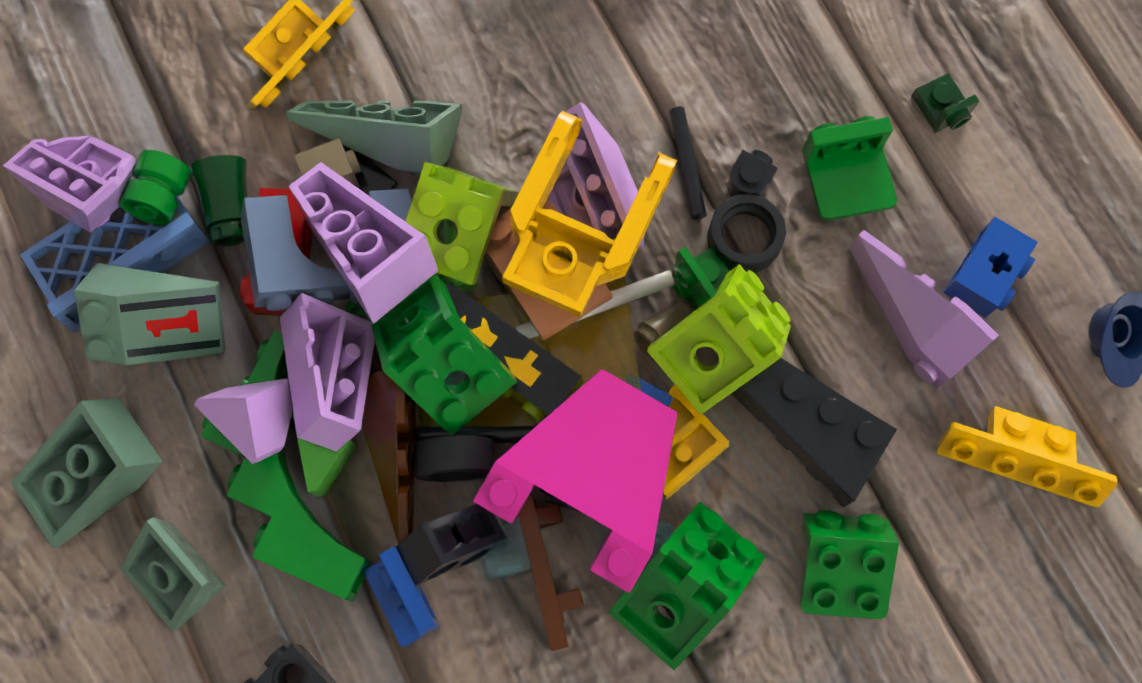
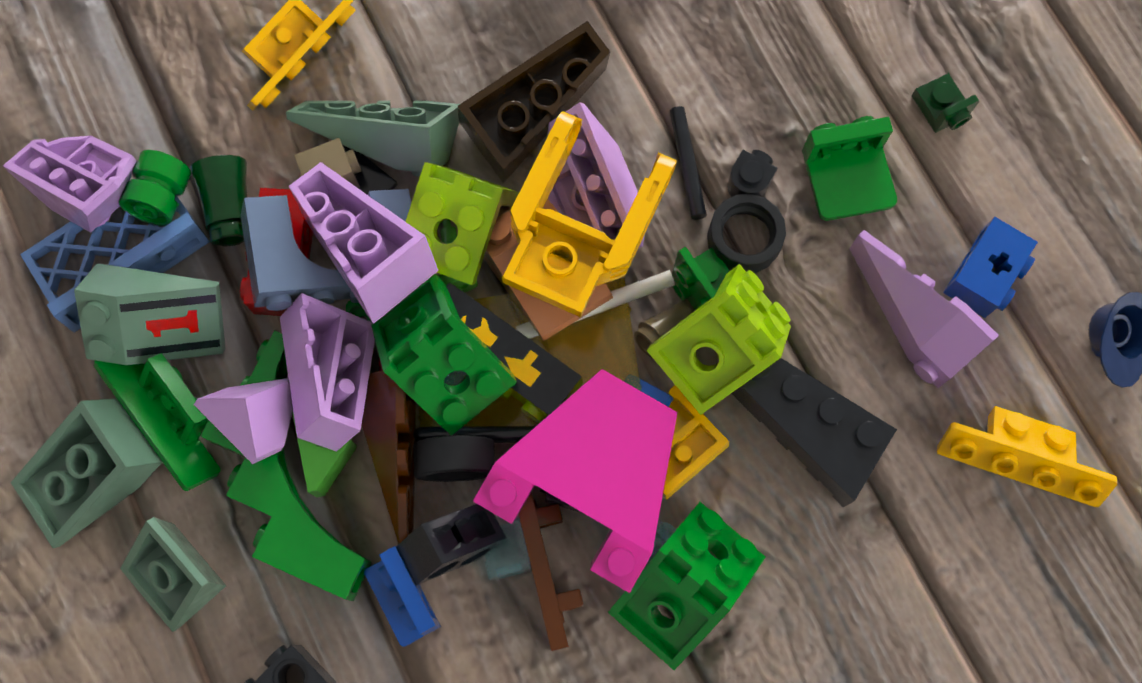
(164, 415): none -> green bracket
(515, 110): none -> dark brown wedge
(848, 565): green bracket -> none

